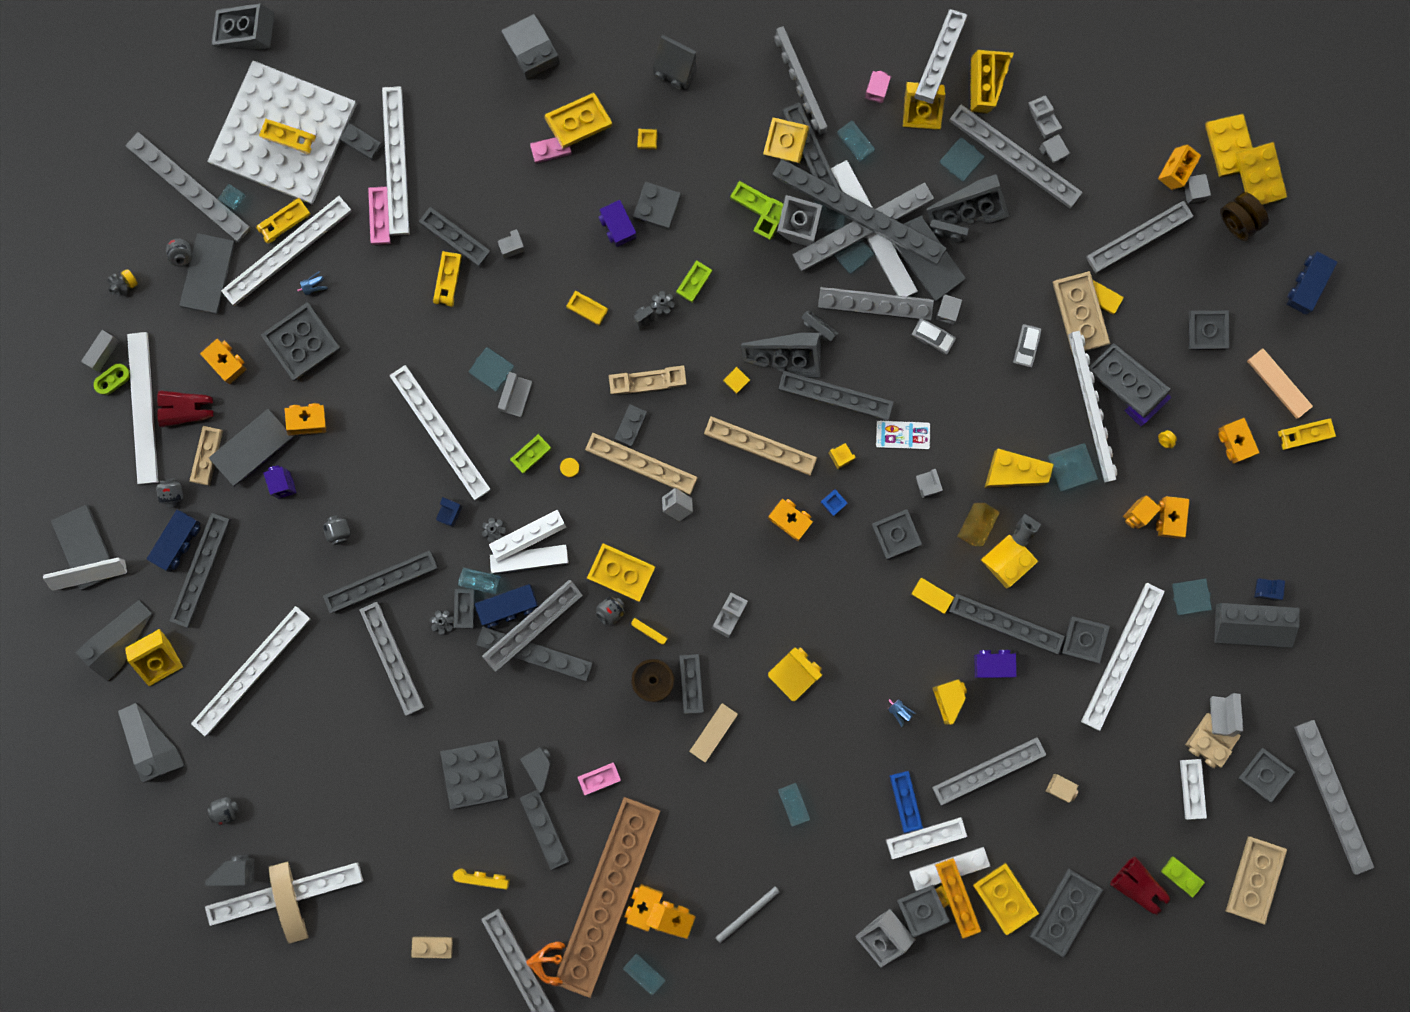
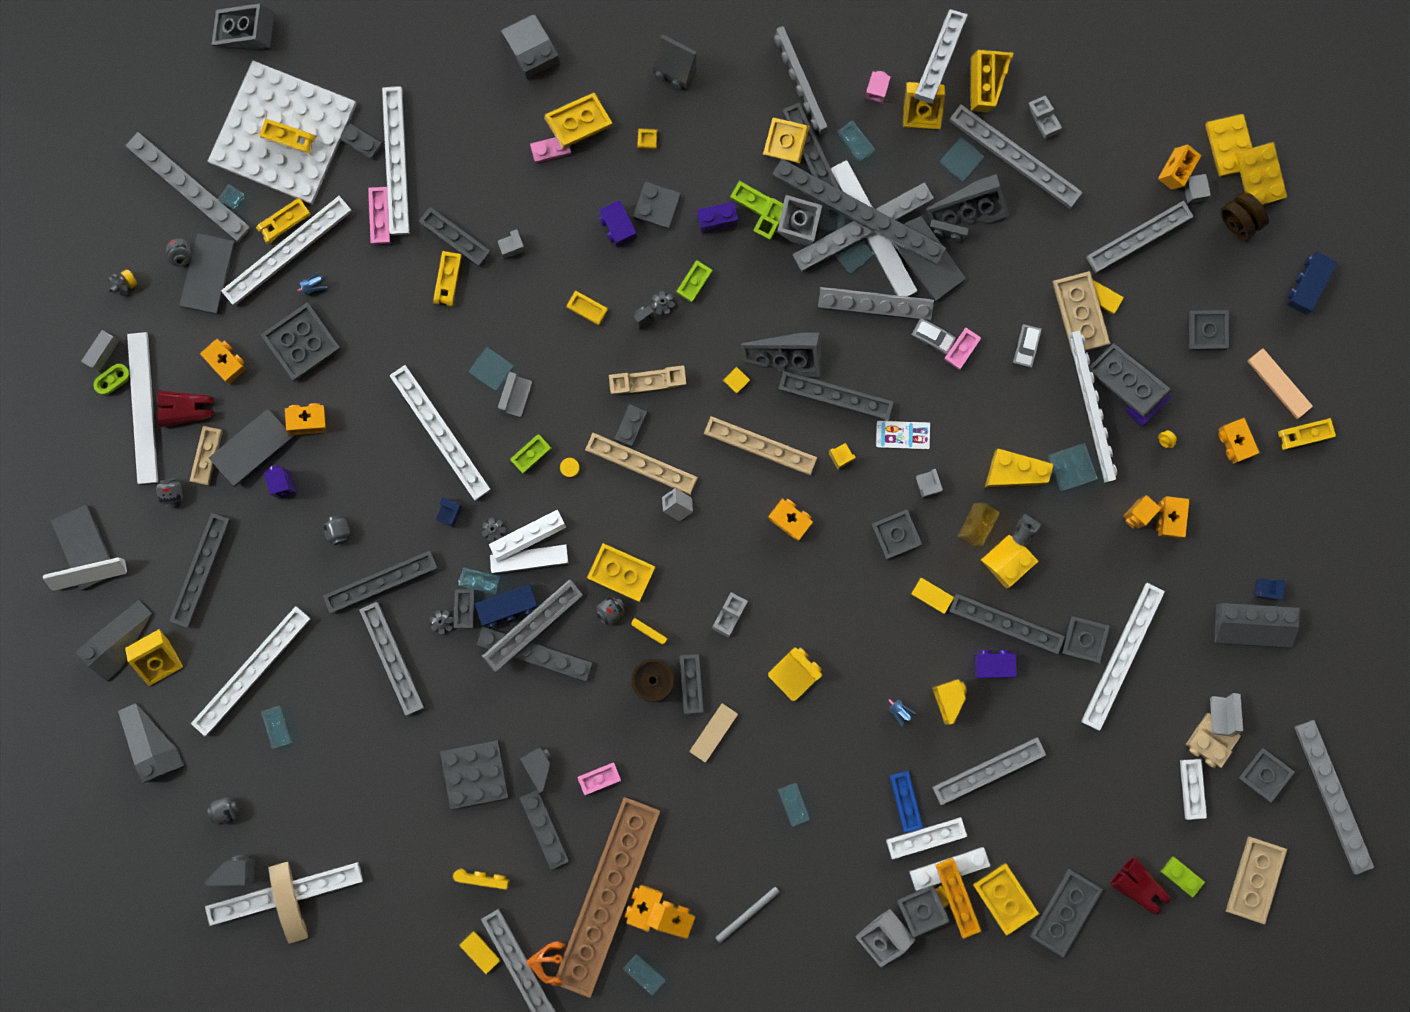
(174, 541): dark blue brick -> none
(276, 727): none -> clear light blue plate
(432, 947): tan plate -> none
(480, 952): none -> yellow tile
(717, 217): none -> dark purple brick
(824, 329): dark grey plate -> none
(834, 502): blue plate -> none
(949, 309): light grey panel -> none
(962, 348): none -> bright pink plate
(1055, 148): light grey panel -> none
(1062, 788): tan brick -> none
(1191, 596): clear light blue piece -> none

